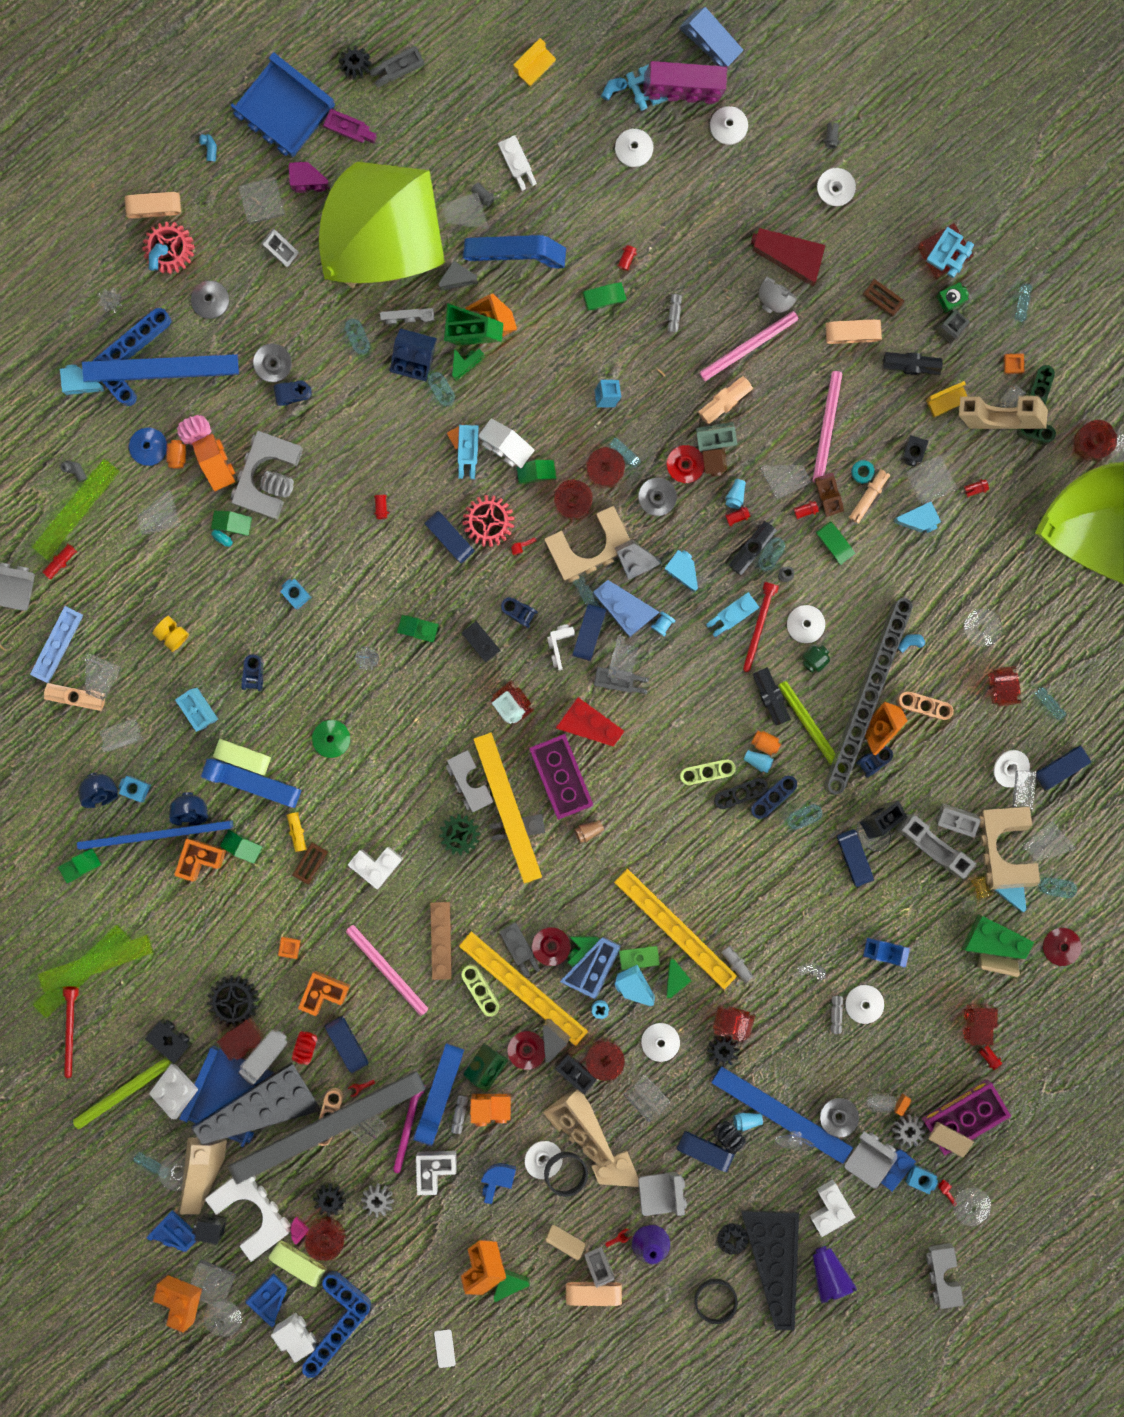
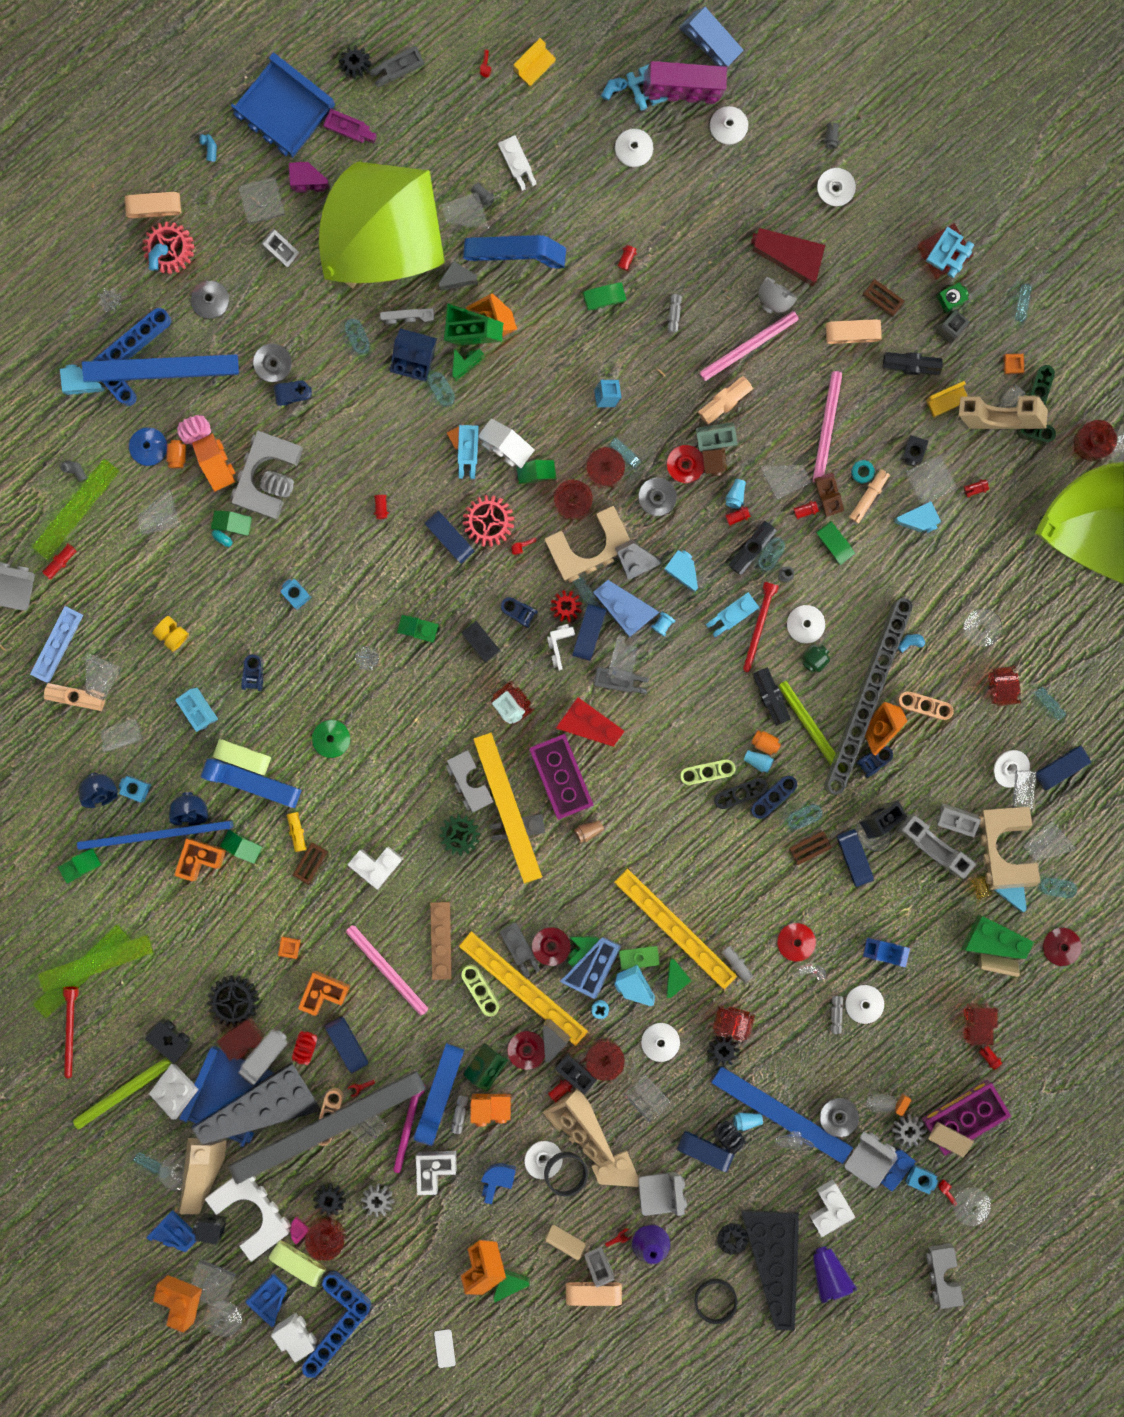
(485, 70): none -> red hand
(560, 1090): none -> red pin
(567, 599): none -> red gear
(789, 935): none -> red dish
(825, 840): none -> reddish brown tile

